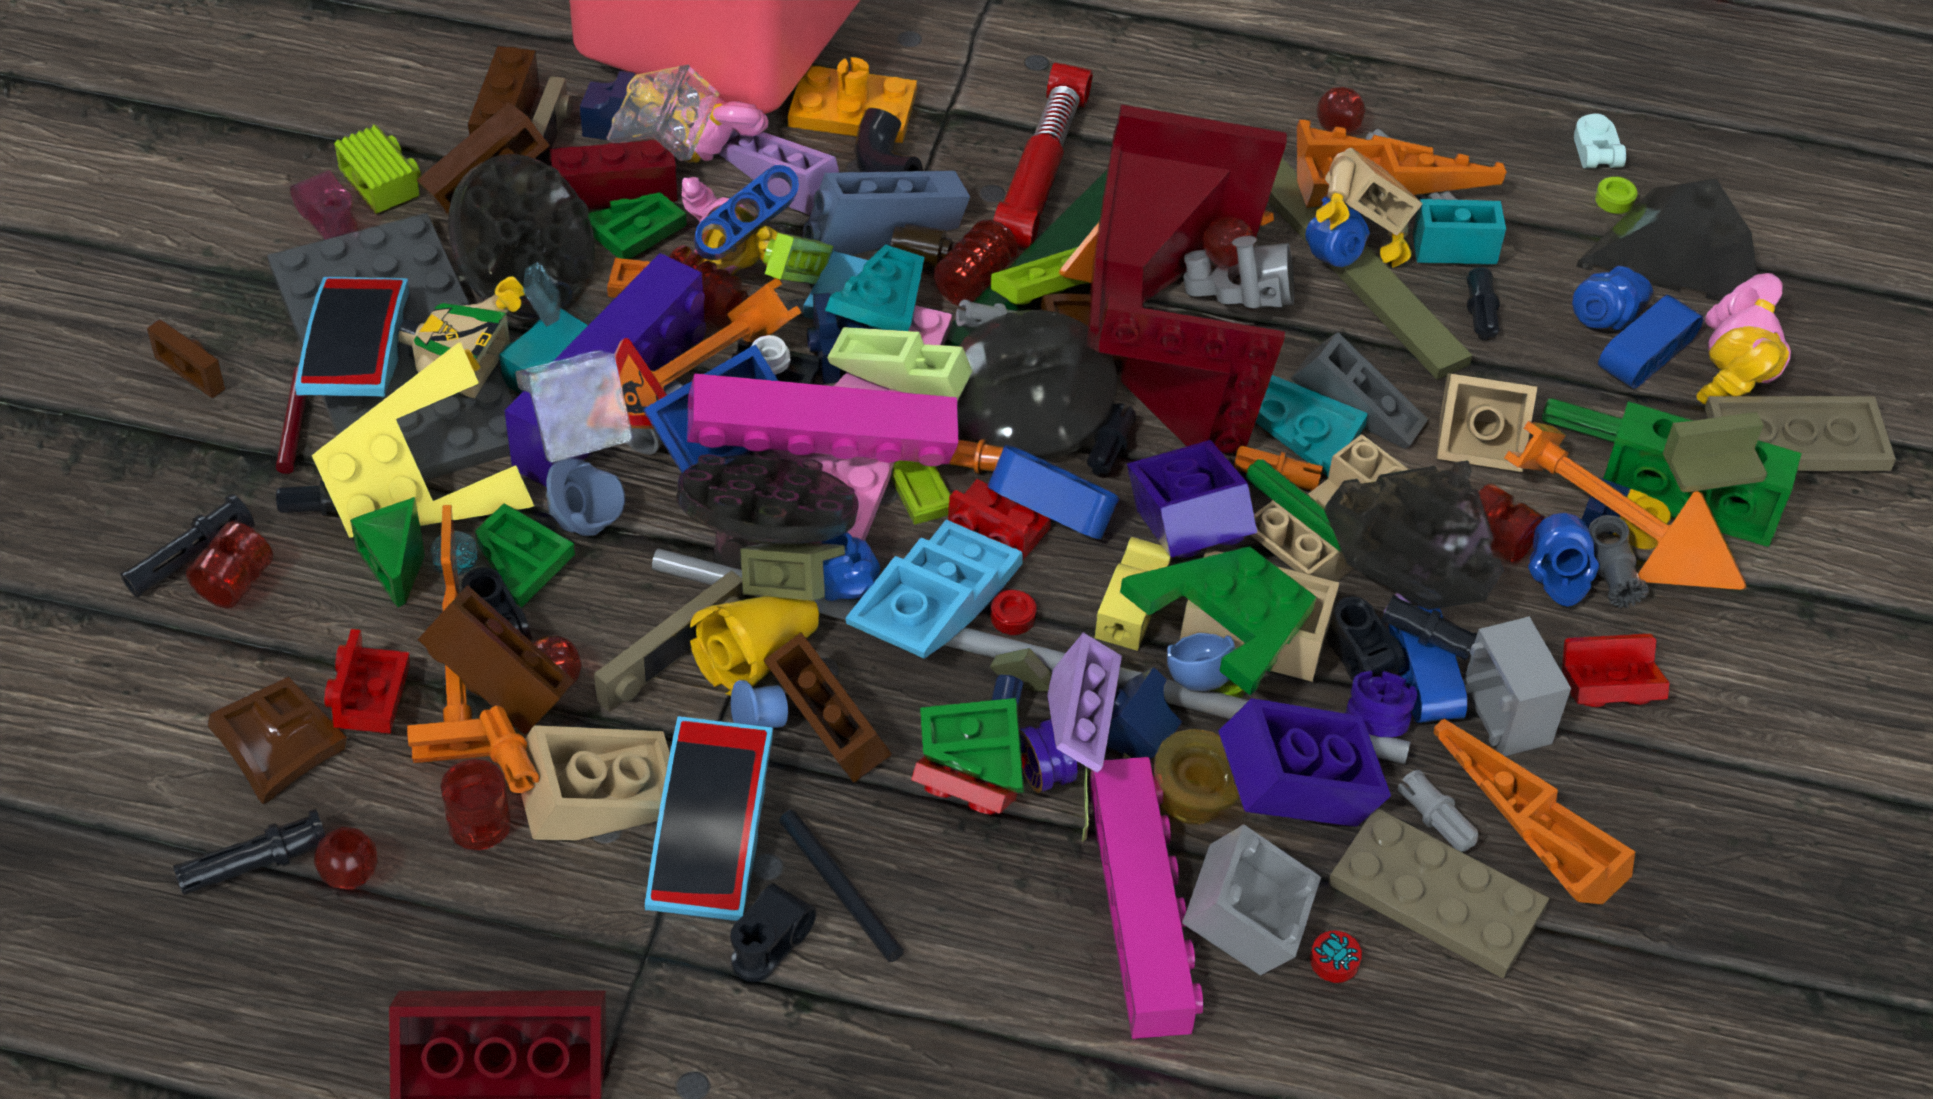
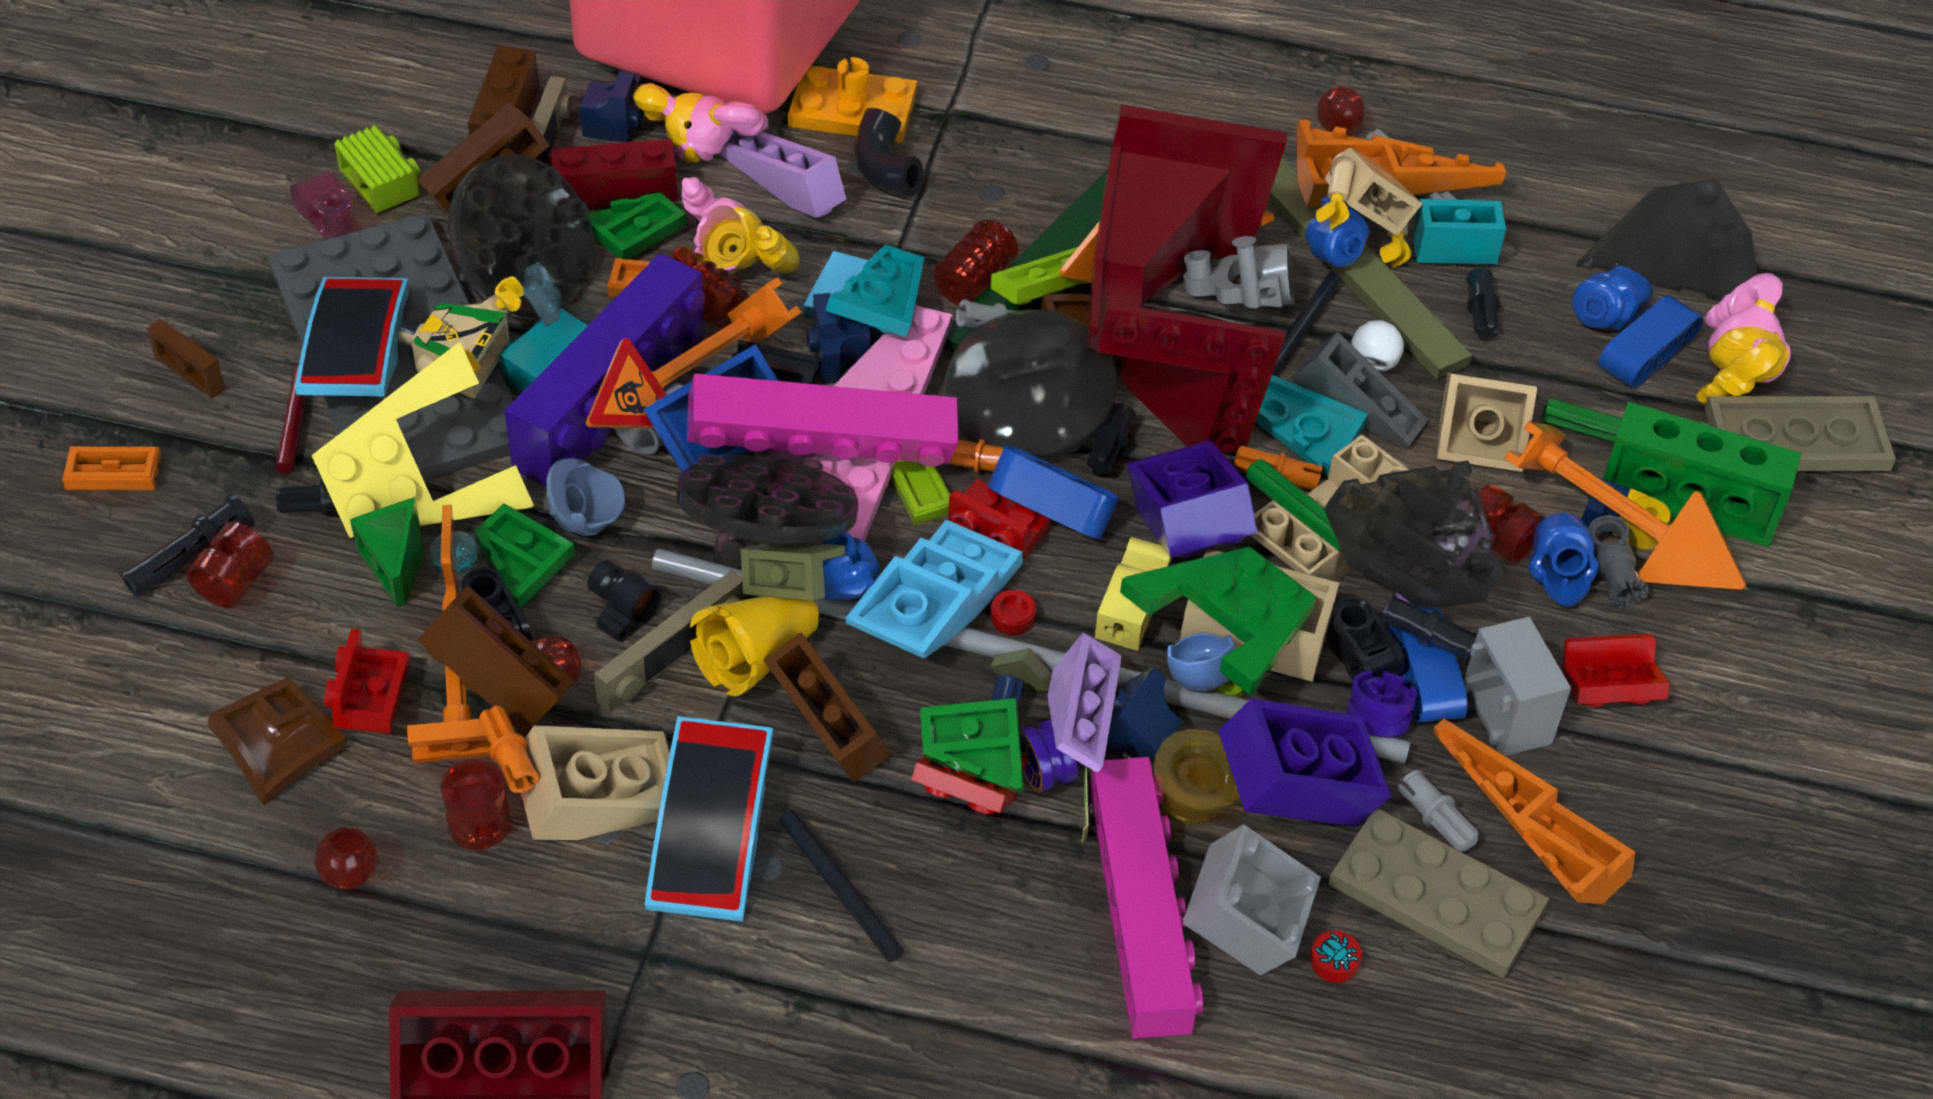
(111, 474): none -> orange tile
(276, 845): black pin -> none
(577, 404): clear bracket -> none
(630, 596): none -> black piece
(665, 106): clear bracket -> none
(758, 196): blue beam -> none
(759, 705): medium blue piece -> none
(769, 932): black piece -> none
(774, 352): white plate -> none
(796, 258): lime plate -> none
(863, 208): sand blue slope -> none
(901, 361): yellowish green slope -> none
(923, 241): dark brown brick -> none
(1026, 197): red piece -> none
(1219, 238): clear red piece -> none
(1306, 318): none -> black bar
(1379, 344): none -> white piece
(1598, 142): light aqua plate -> none
(1616, 195): lime tile -> none
(1715, 452): olive panel -> none

